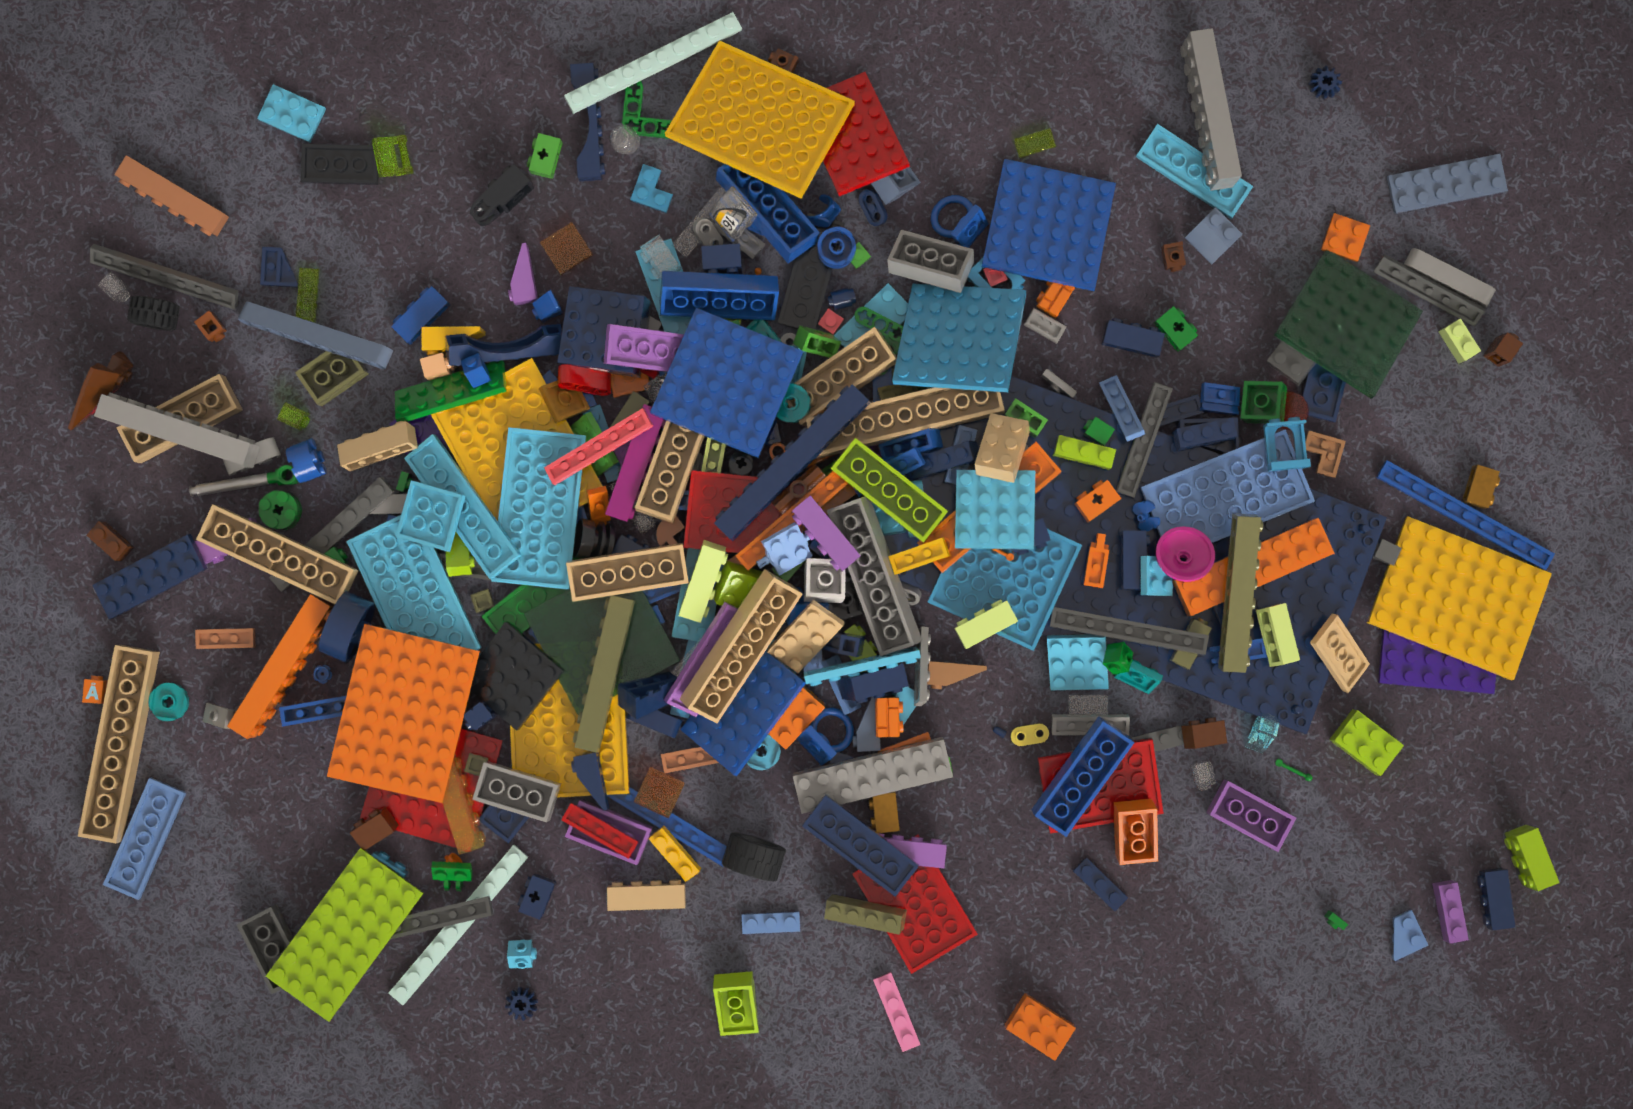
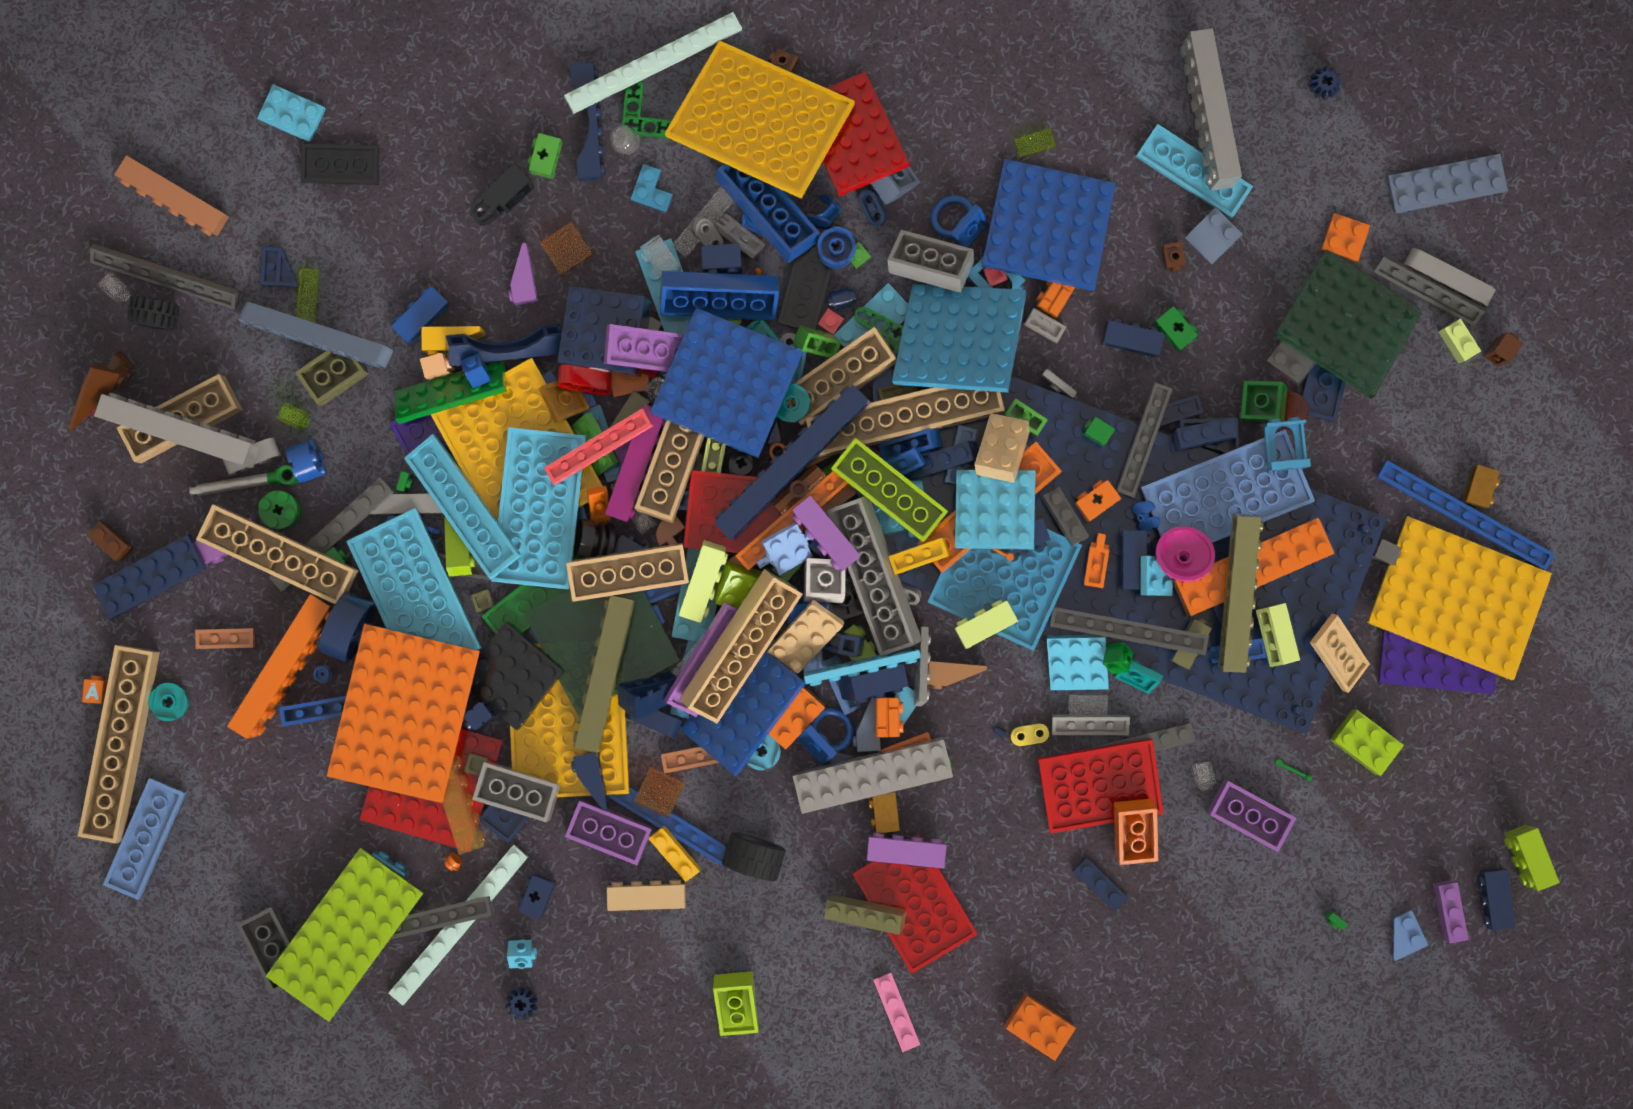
(205, 323): dark orange brick -> none
(217, 715): light grey plate -> none
(374, 828): reddish brown brick -> none
(377, 446): tan brick -> none
(386, 156): clear neon green plate -> none
(430, 516): medium azure plate -> none
(451, 872): green hinge -> none
(546, 307): blue slope -> none
(600, 830): red plate -> none
(733, 214): clear slope -> none
(770, 922): medium blue plate -> none
(860, 845): dark blue plate -> none
(1065, 516): none -> dark grey plate
(1082, 776): blue brick -> none
(1084, 452): lime brick -> none
(1122, 408): medium blue plate -> none
(1204, 734): reddish brown brick -> none
(1220, 398): blue plate -> none
(1263, 732): clear light blue slope -> none
(1329, 450): medium nougat plate -> none

